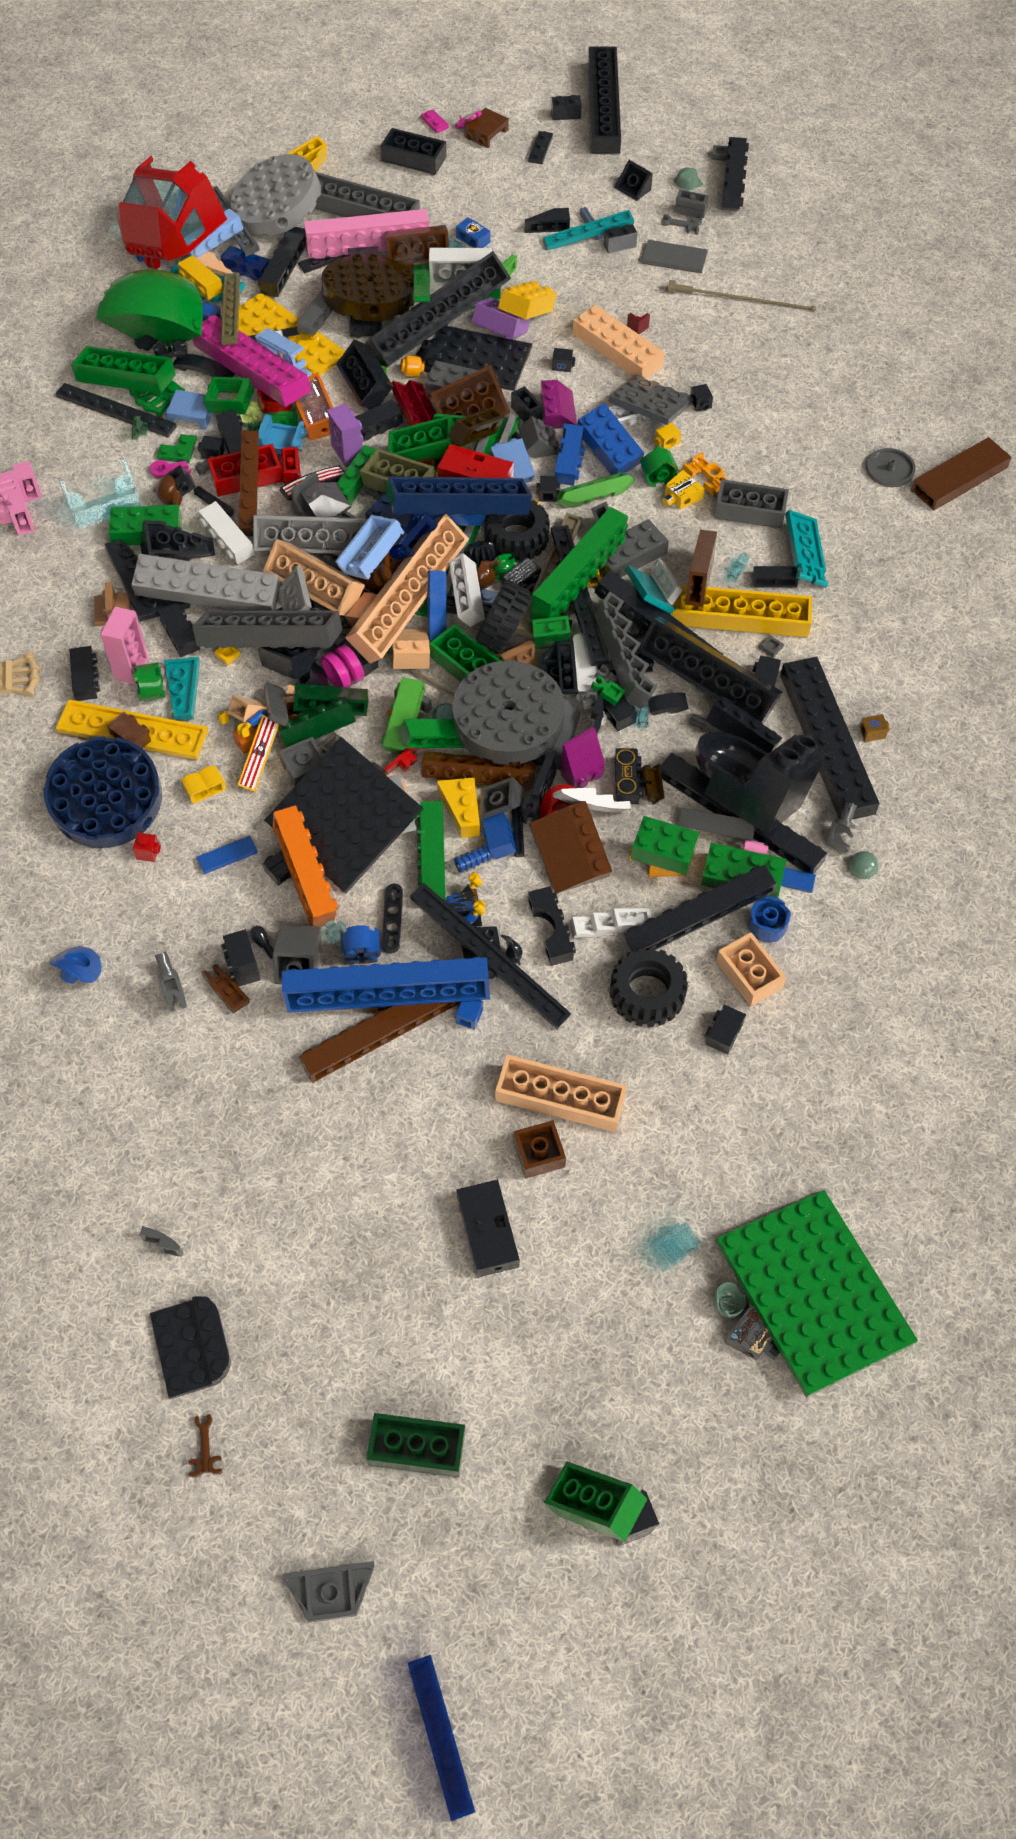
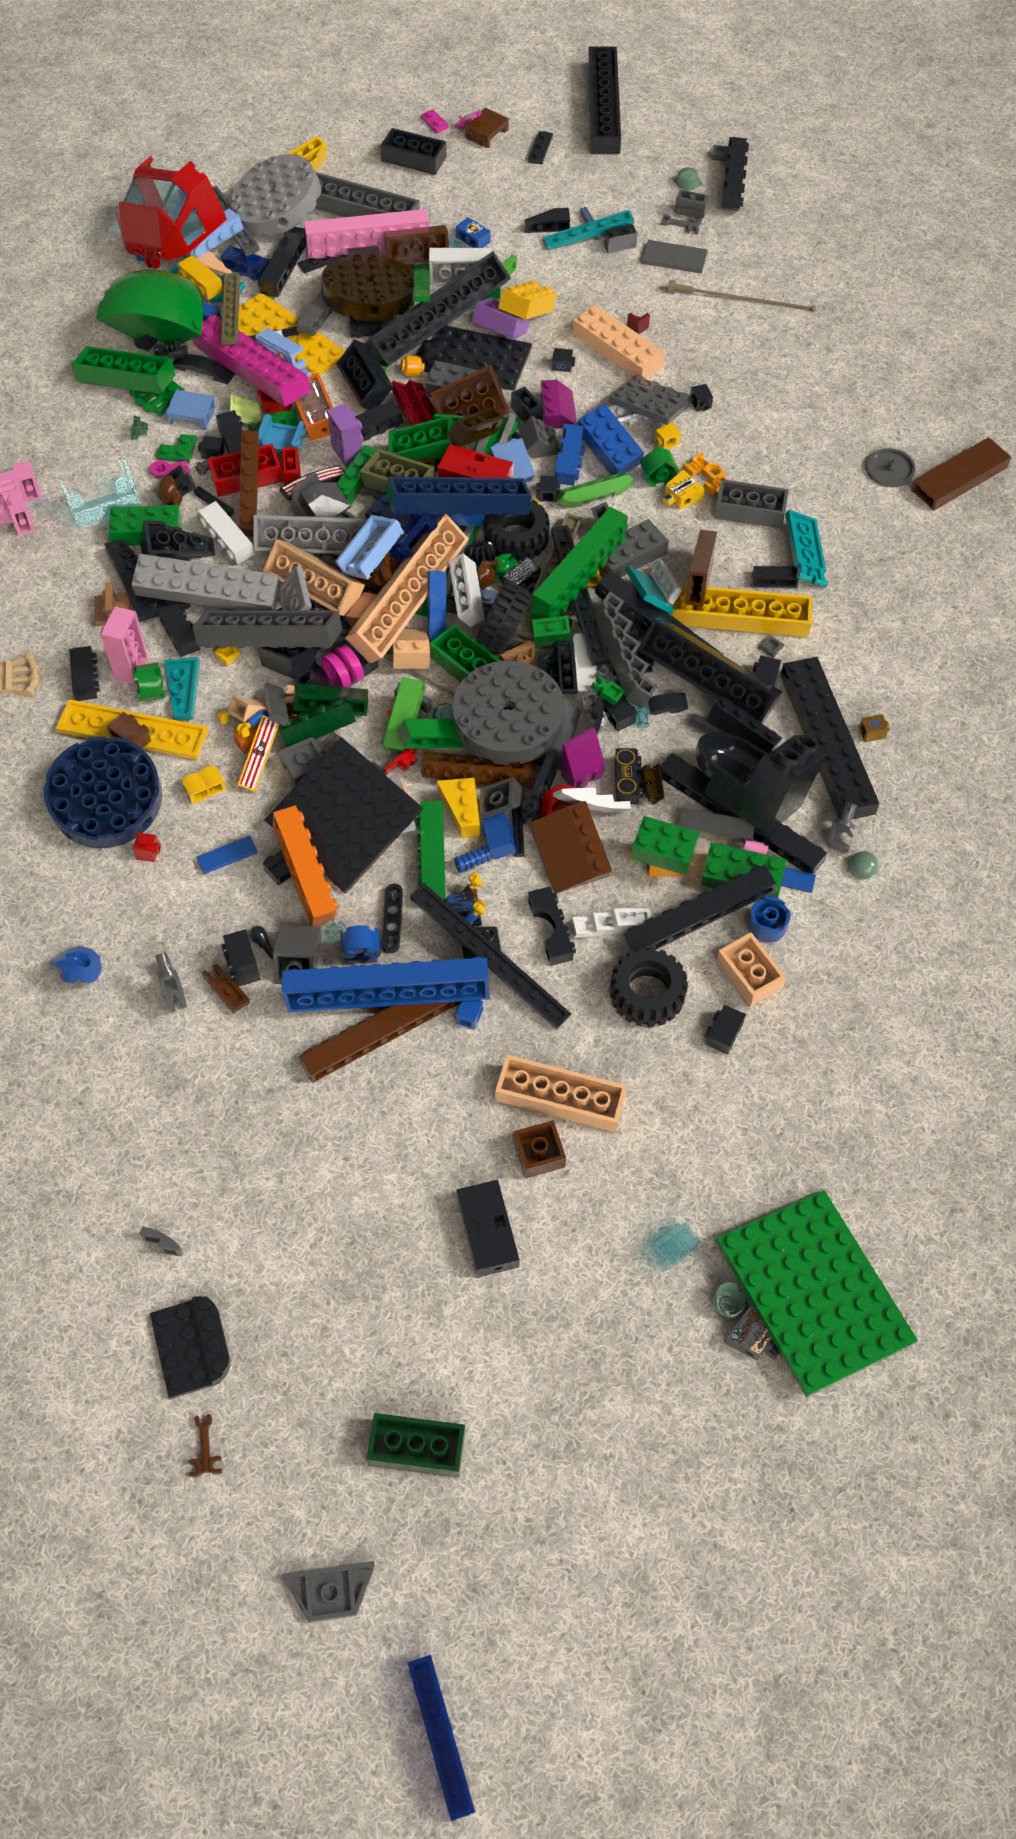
(114, 409): black plate -> none
(228, 385): green window -> none
(513, 952): black piece -> none
(566, 107): black brick -> none
(595, 1501): green brick -> none
(634, 181): black slope -> none
(644, 1524): black slope -> none
(738, 567): clear light blue axle -> none

